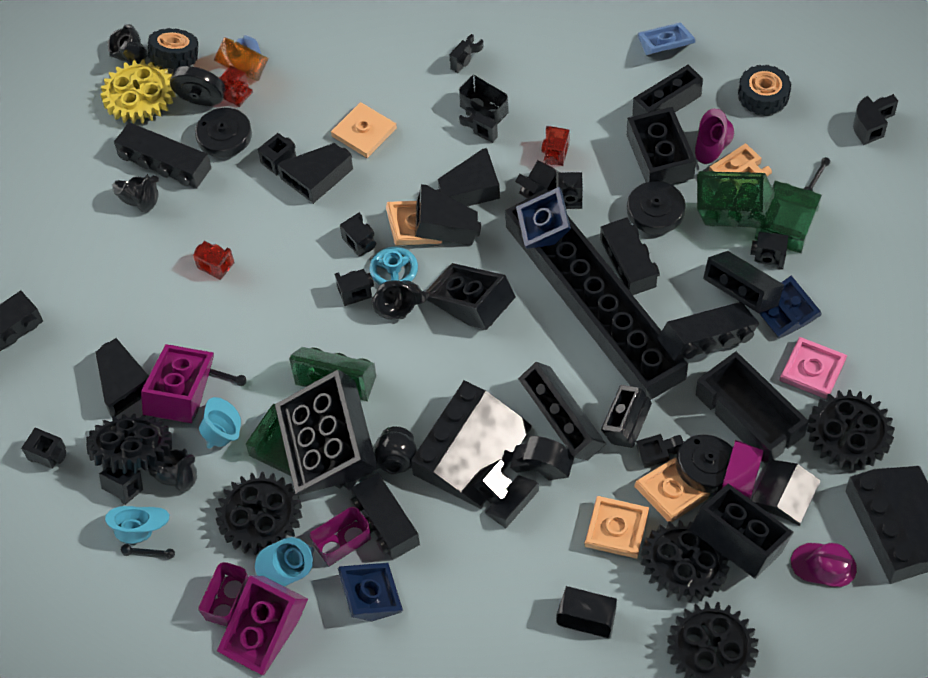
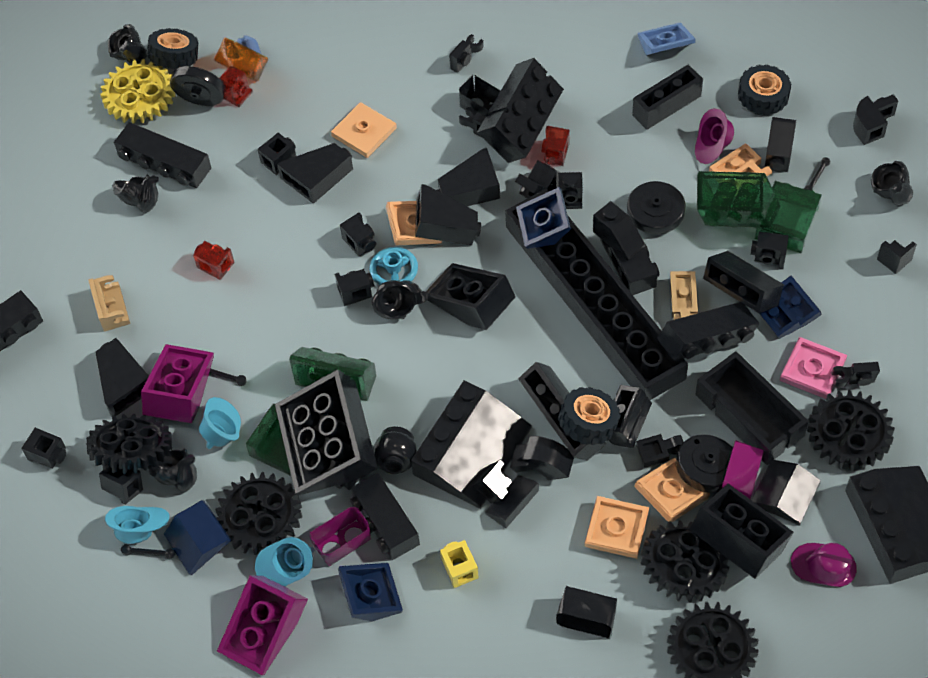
(109, 302): none -> tan hinge
(196, 536): none -> dark blue slope
(209, 603): magenta piece -> none
(223, 132): black wheel -> none
(459, 553): none -> light yellow brick
(528, 102): none -> black piece
(589, 416): none -> black wheel
(617, 230): none -> black slope
(661, 147): black brick -> none
(683, 293): none -> tan hinge
(780, 144): none -> black slope
(858, 373): none -> black plate
(892, 182): none -> black hair
(896, 256): none -> black panel

